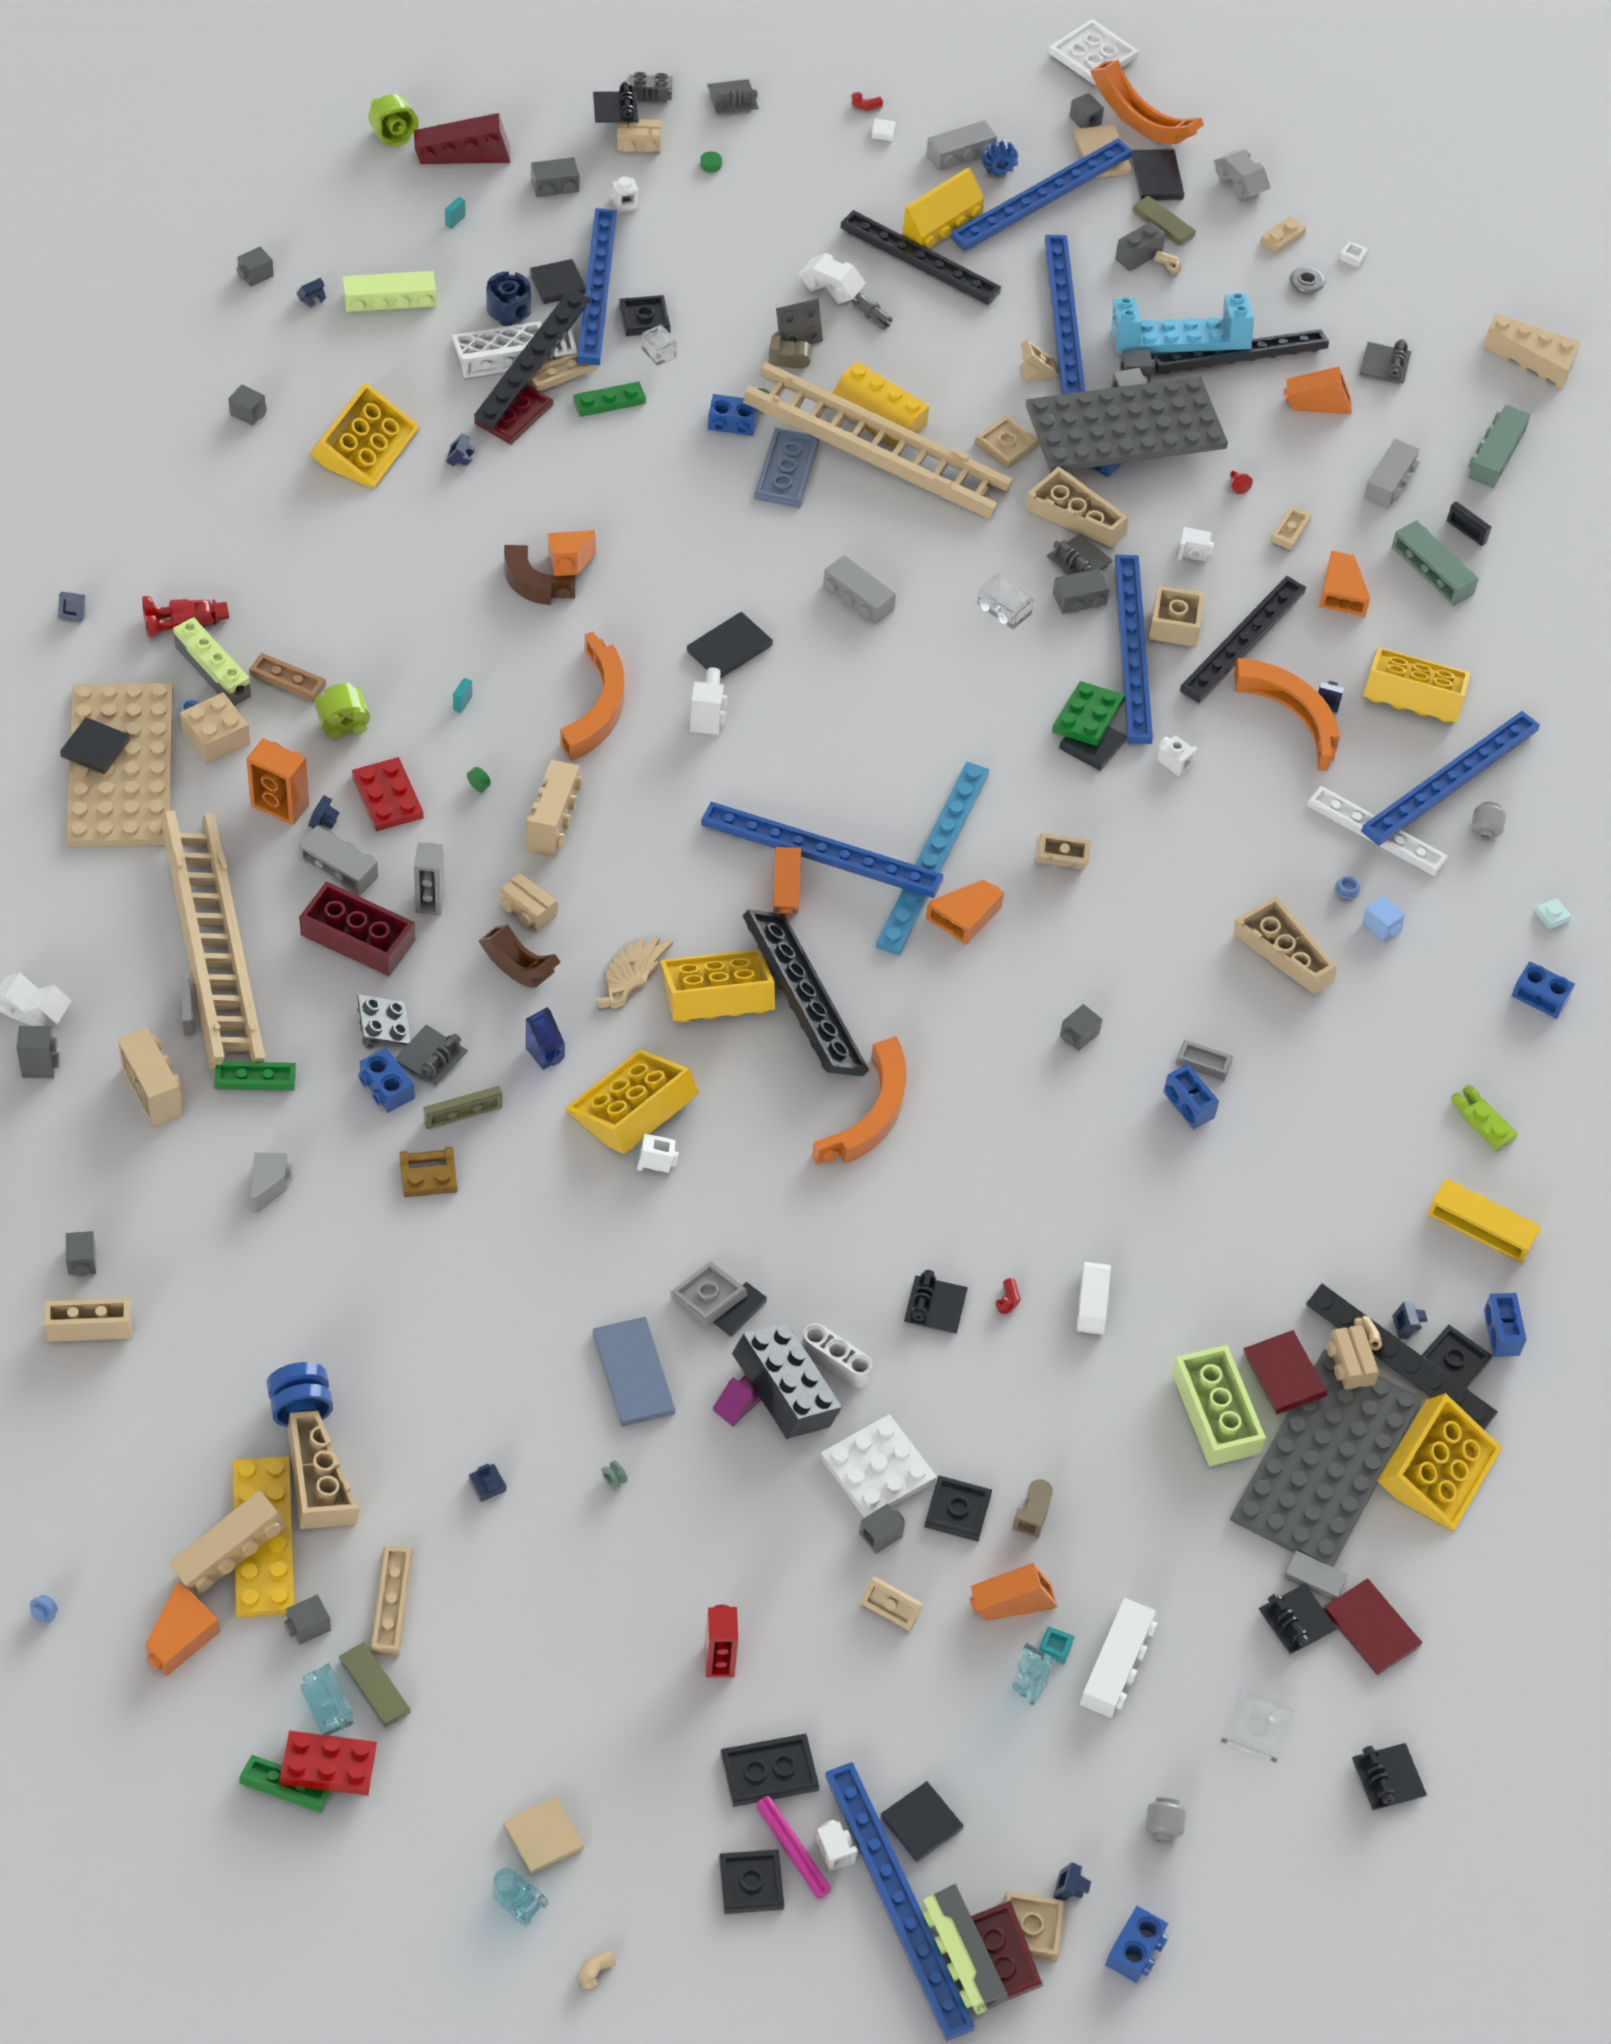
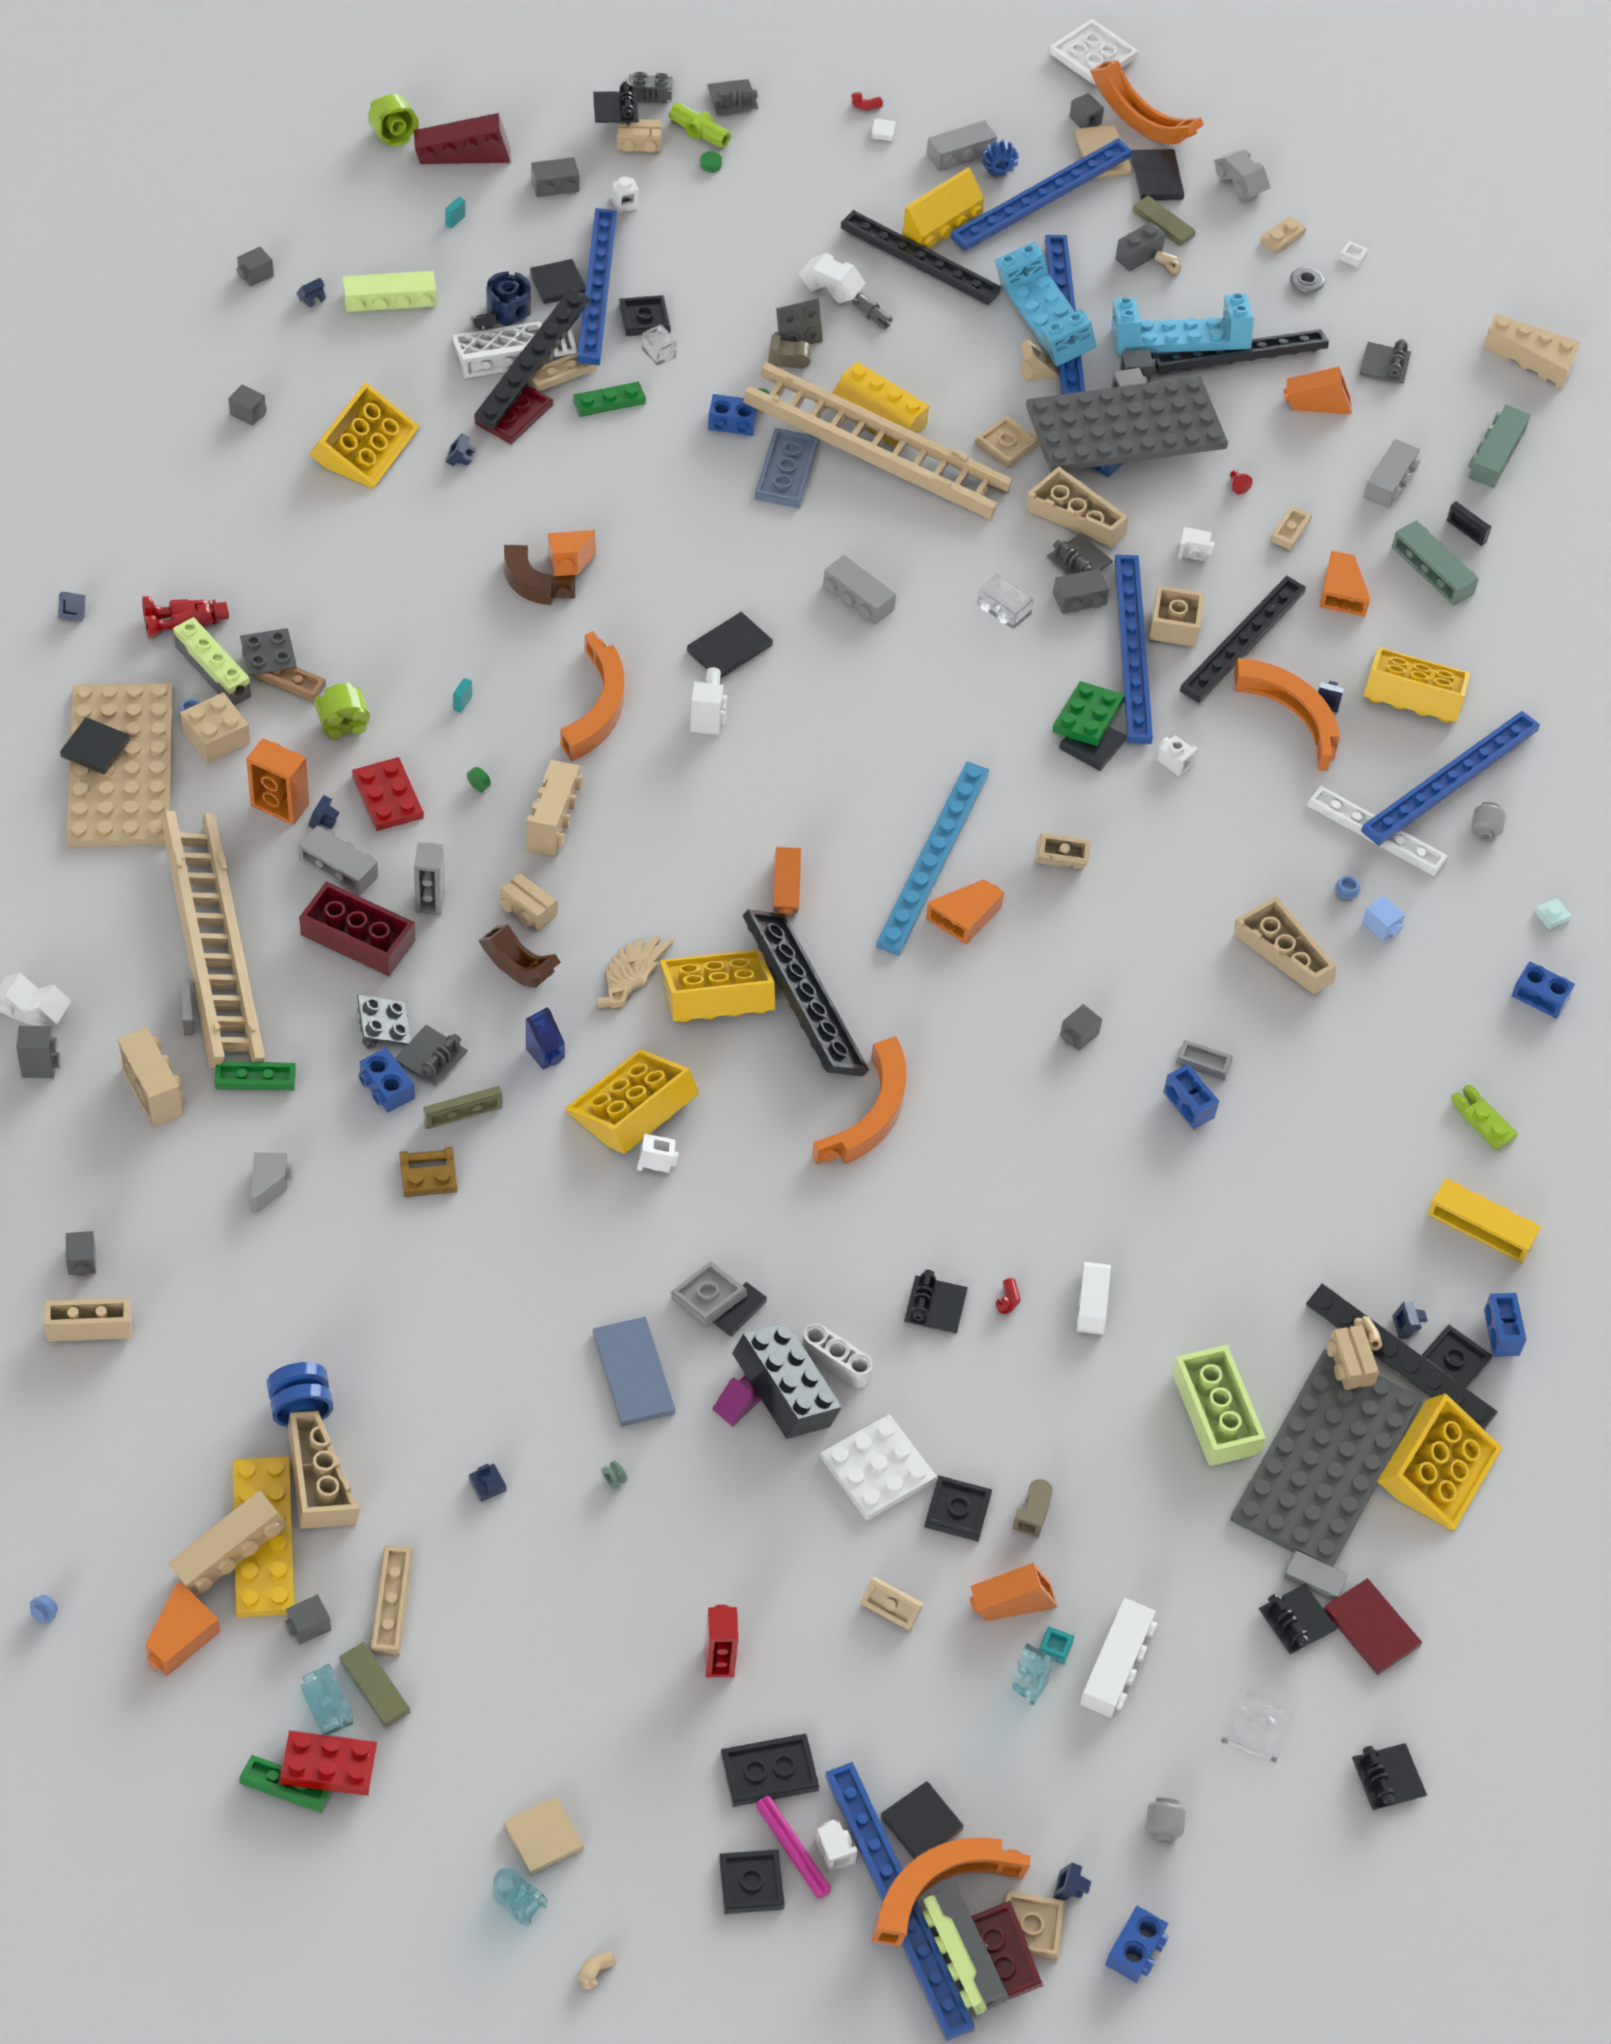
(268, 651): none -> dark grey hinge
(483, 321): none -> black plate
(699, 125): none -> lime piece
(823, 849): blue plate -> none
(882, 1528): dark grey brick -> none
(935, 1865): none -> orange arch
(1043, 306): none -> medium azure plate
(1285, 1372): dark red tile -> none

